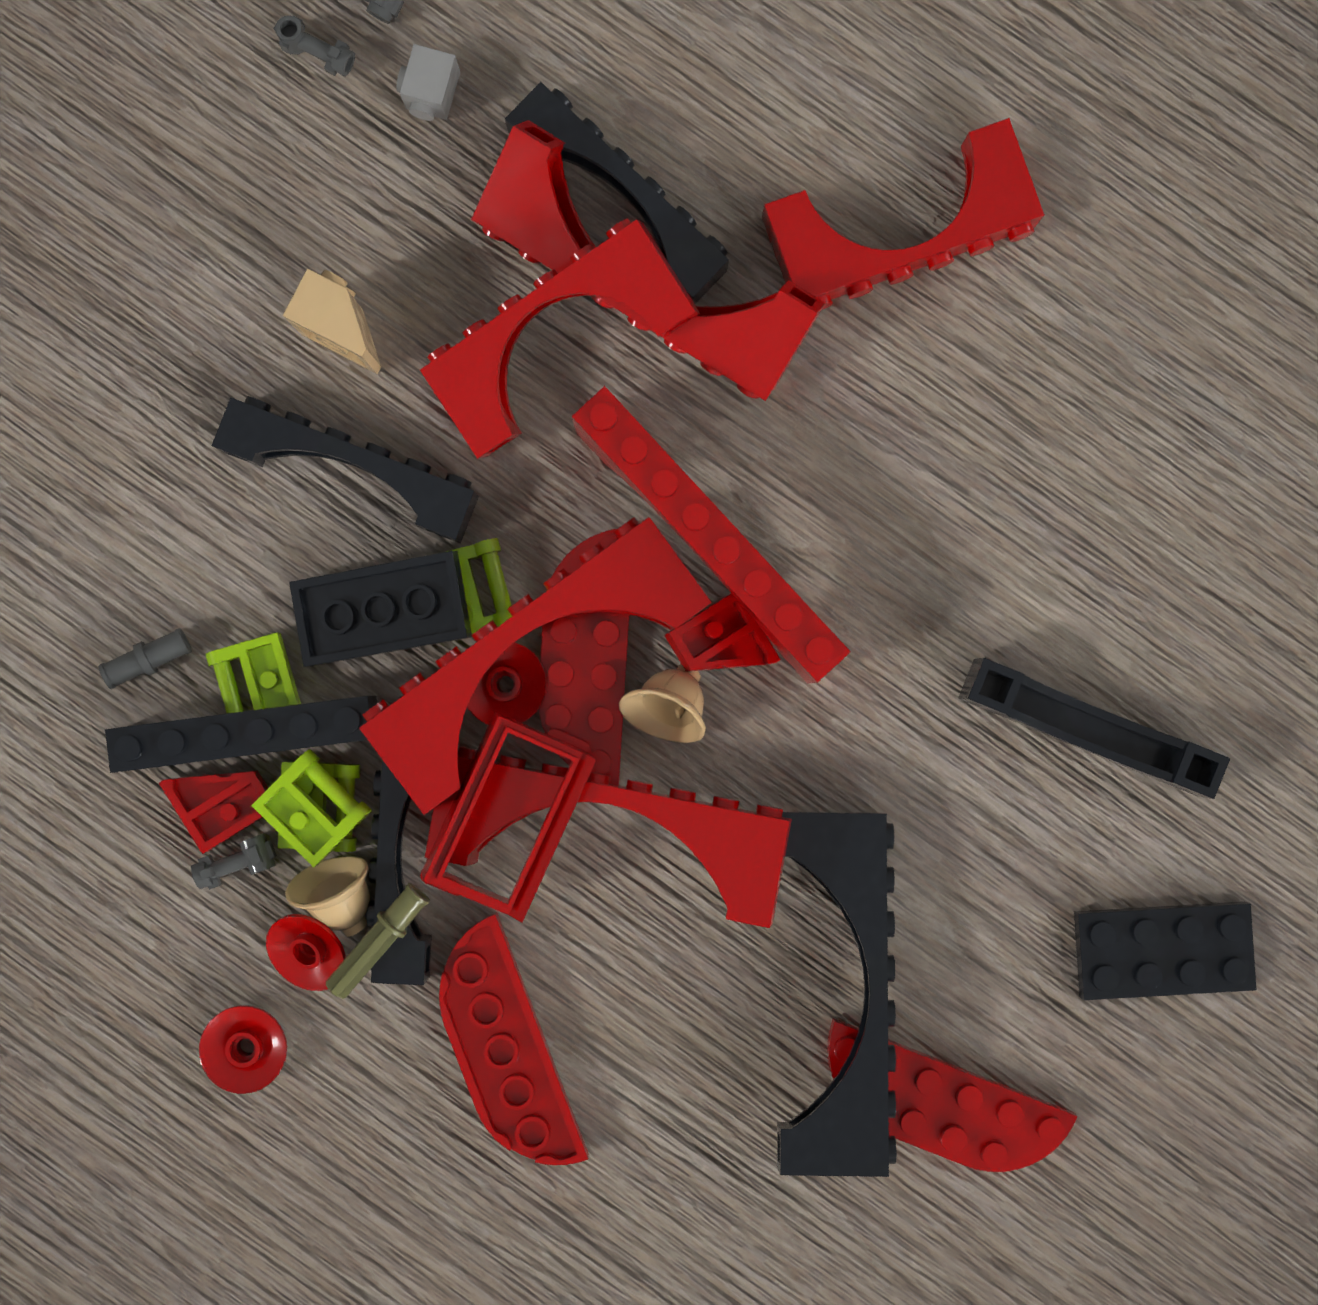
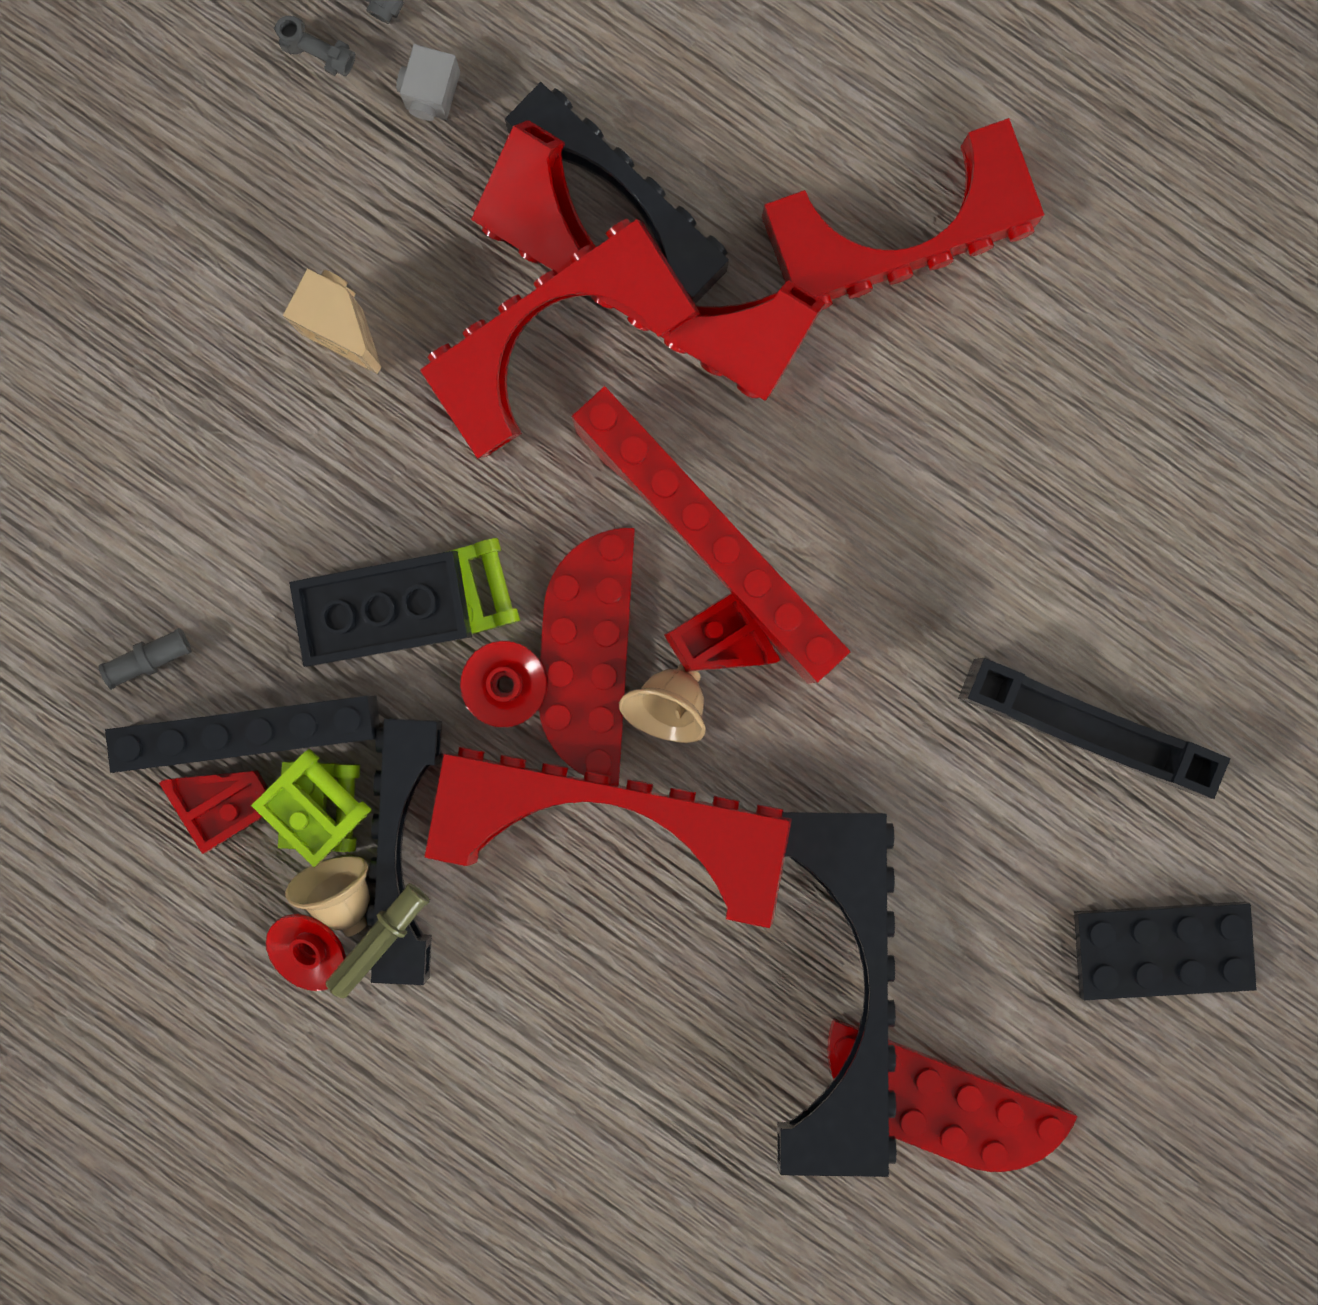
(227, 1062): red dish -> none
(255, 854): dark grey bar -> none
(257, 435): black arch -> none
(264, 669): lime plate -> none
(422, 728): red arch -> none
(505, 1050): red plate -> none
(550, 832): red piece -> none

